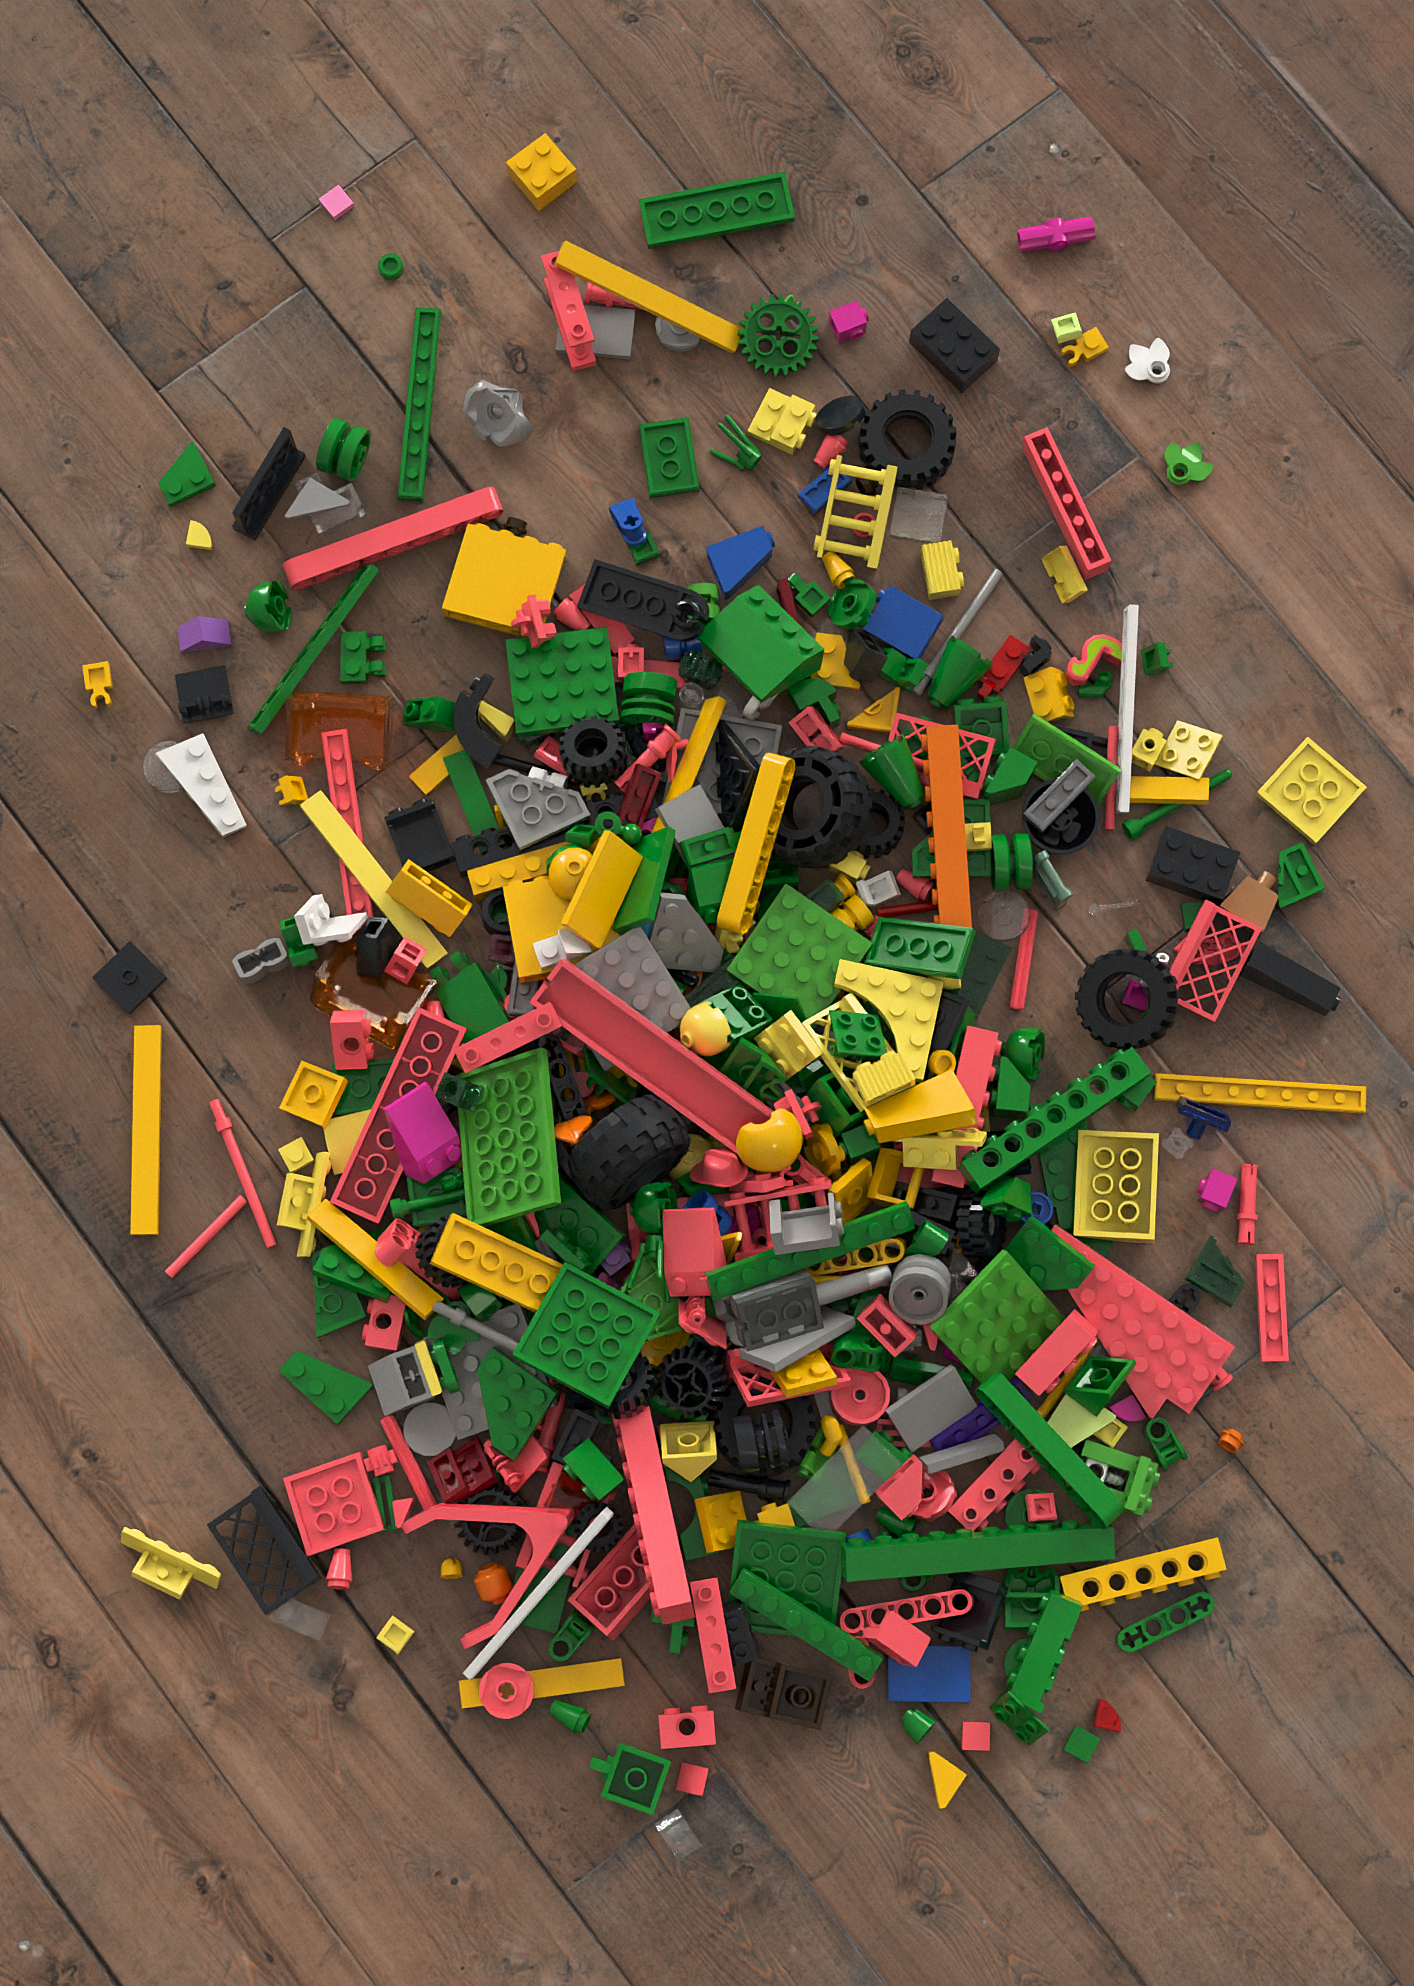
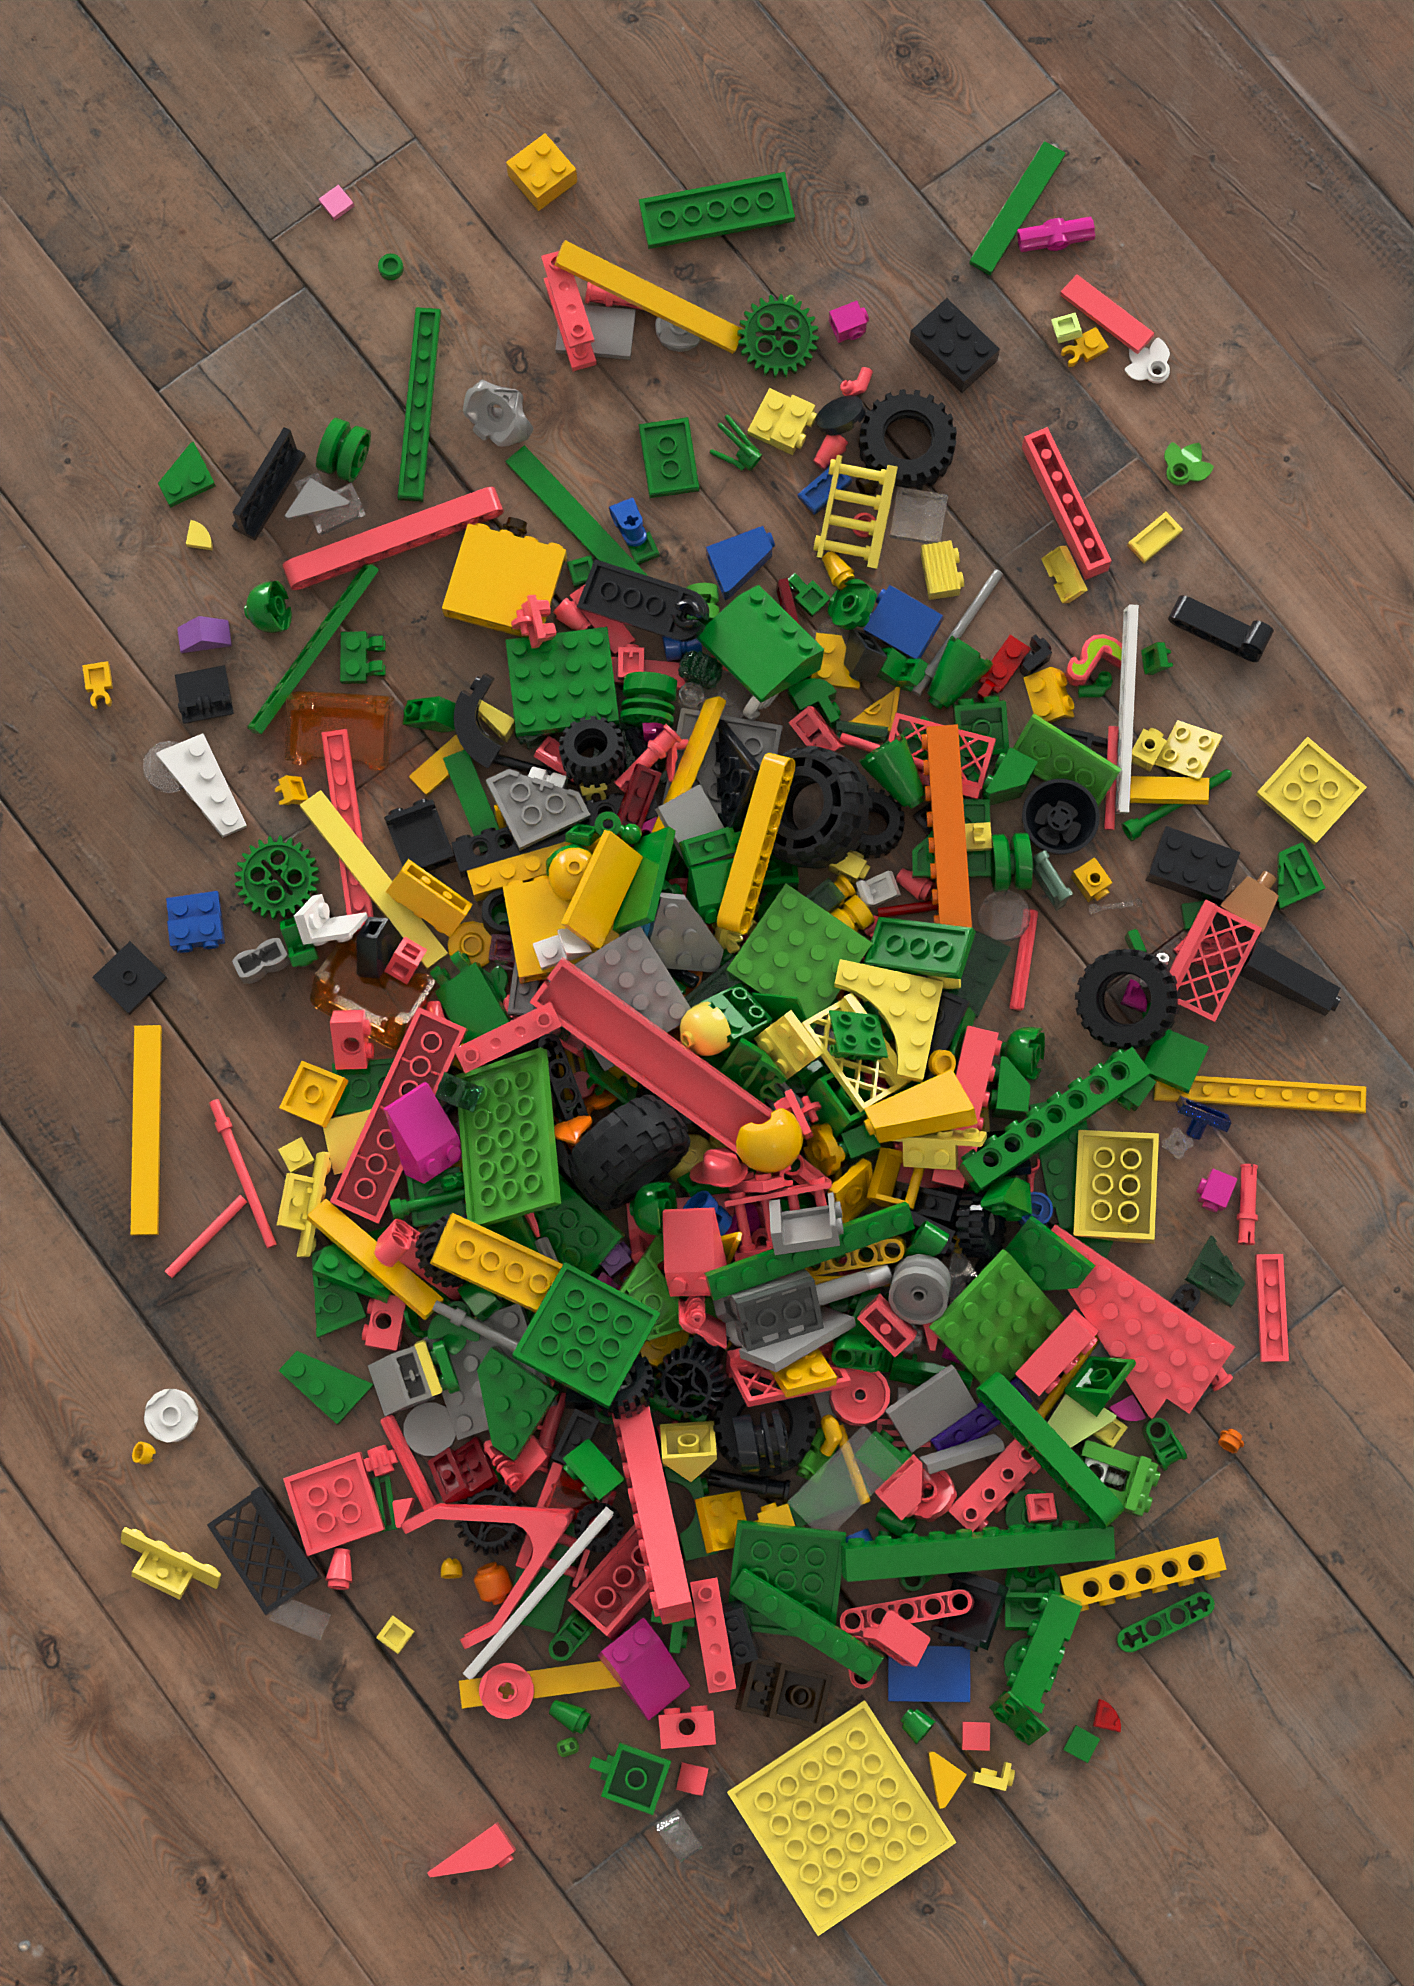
(143, 1453): none -> yellow hinge
(171, 1415): none -> white tile
(195, 921): none -> blue plate
(259, 892): none -> green gear
(473, 940): none -> yellow wheel
(481, 1853): none -> coral slope
(559, 1243): green plate -> none
(567, 1747): none -> bright green rock
(569, 510): none -> green tile
(579, 570): none -> green tile
(644, 1669): none -> dark pink slope
(655, 1252): green plant -> none
(841, 1817): none -> light yellow plate
(858, 386): none -> coral arm
(863, 731): none -> clear green tile
(883, 1077): light yellow brick -> none
(988, 1777): none -> light yellow bracket
(1017, 208): none -> green tile
(1030, 1177): none -> coral hand
(1059, 796): flat silver tile -> none
(1092, 880): none -> yellow brick
(1107, 314): none -> coral tile
(1155, 537): none -> light yellow tile
(1175, 1060): none -> green tile
(1221, 629): none -> black beam

